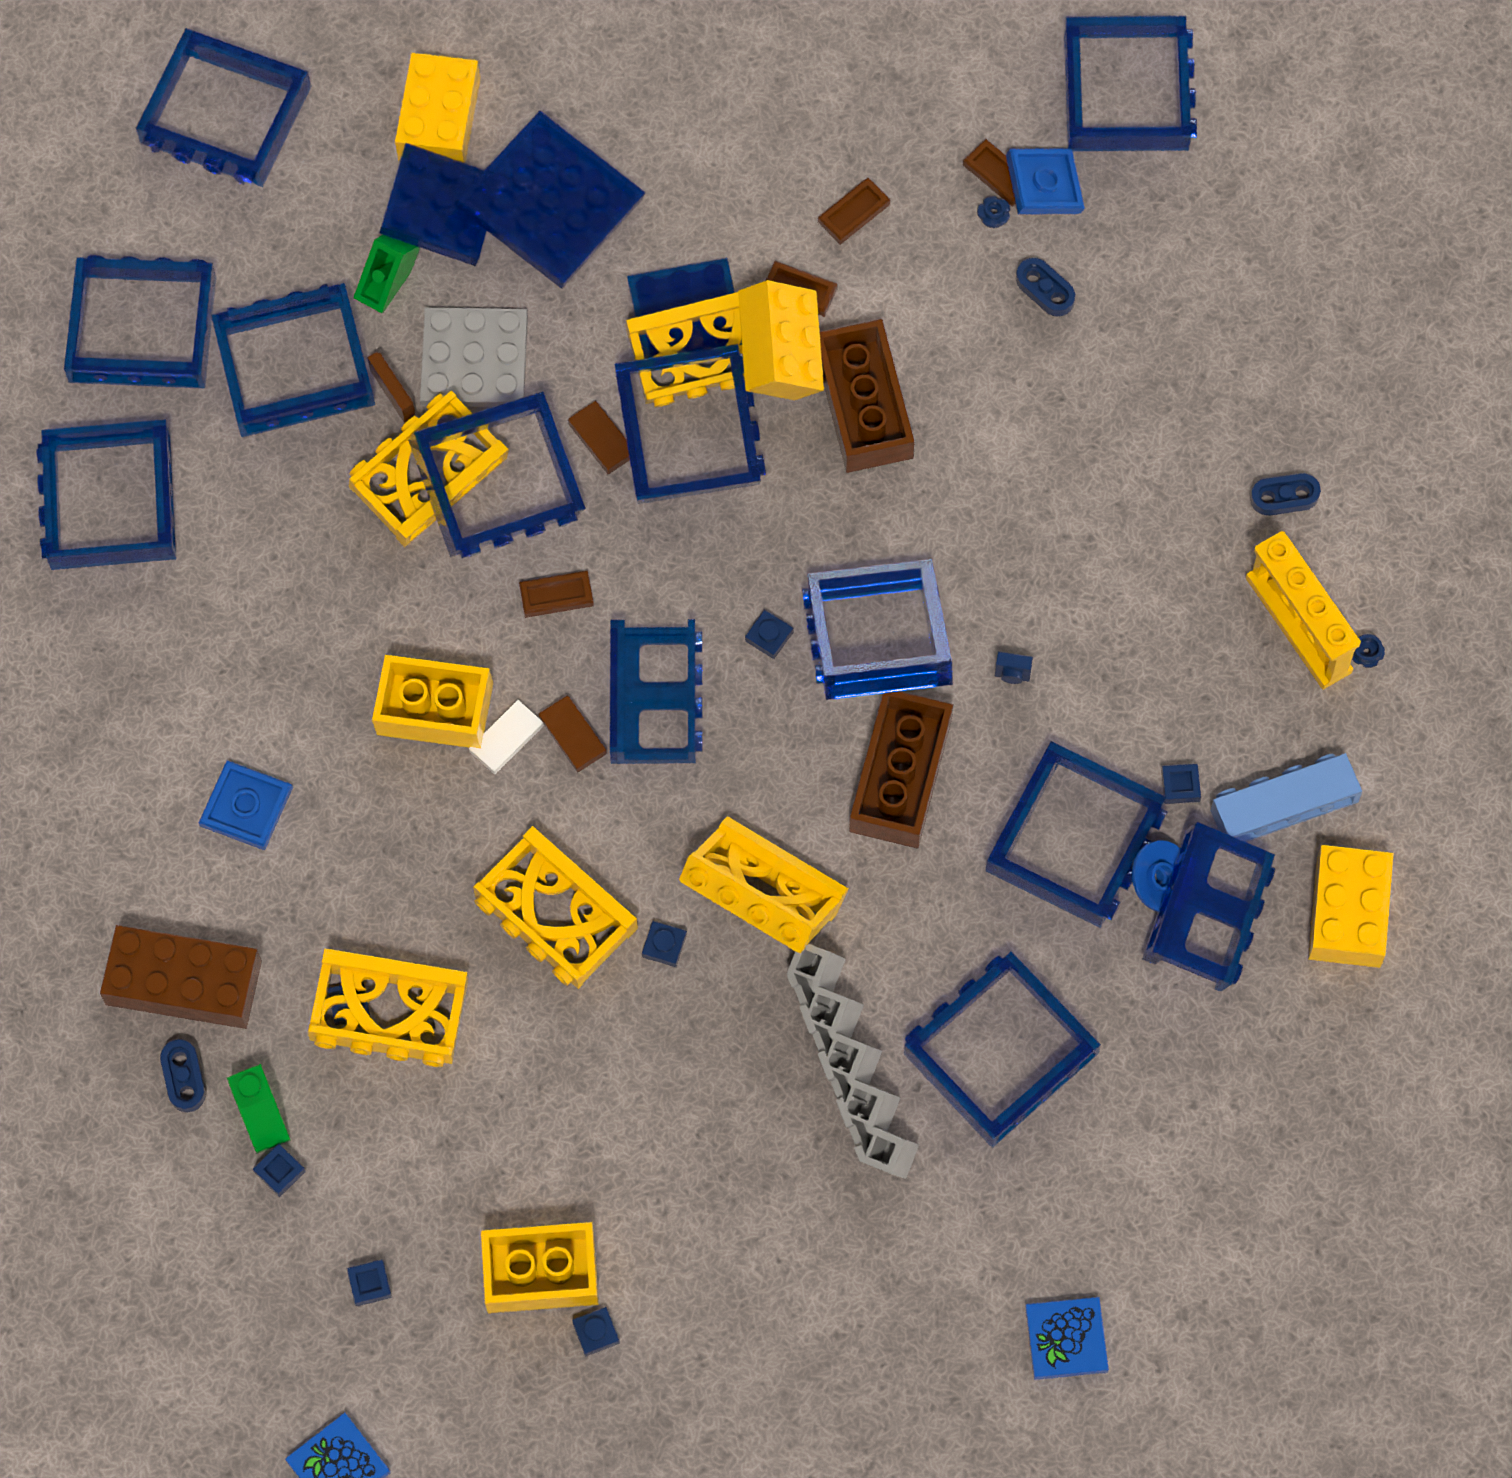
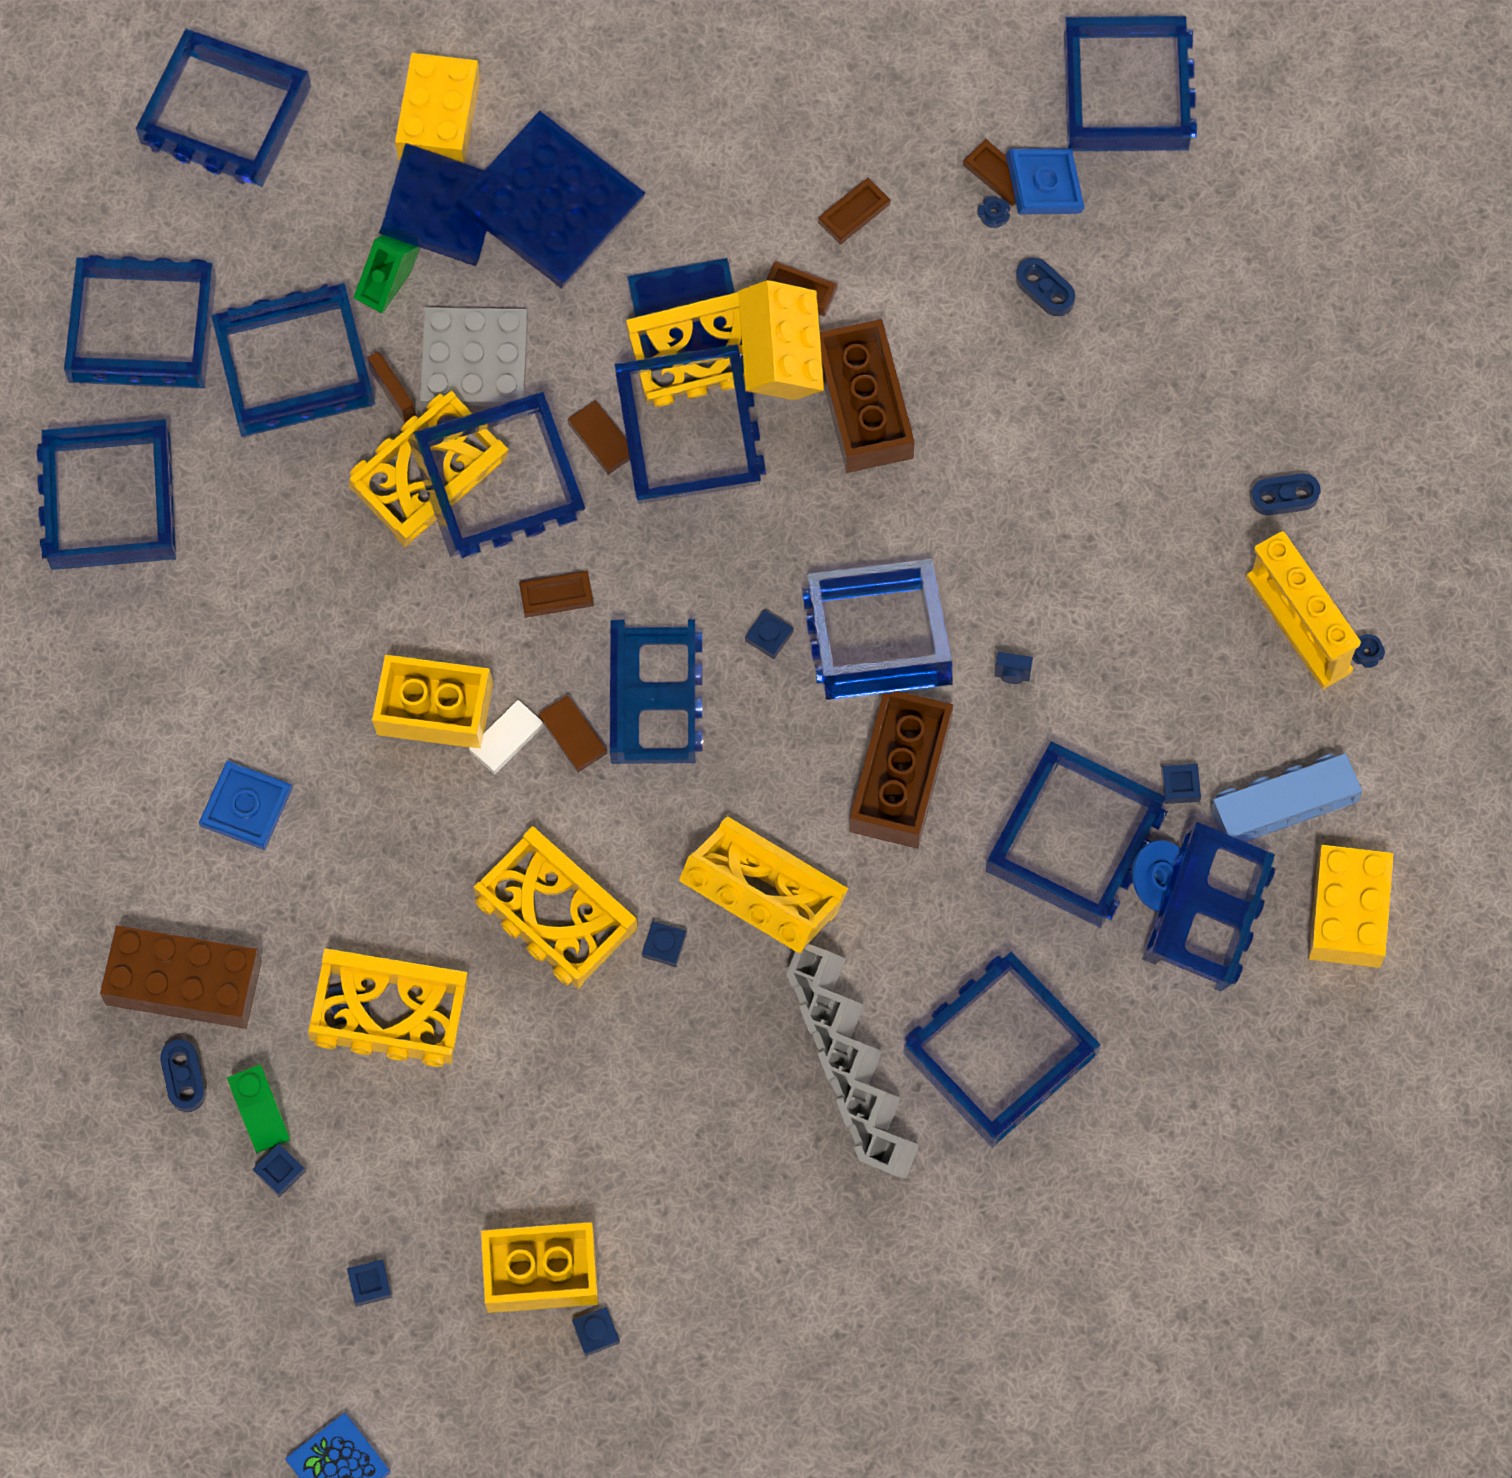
(1066, 1338): blue tile -> none

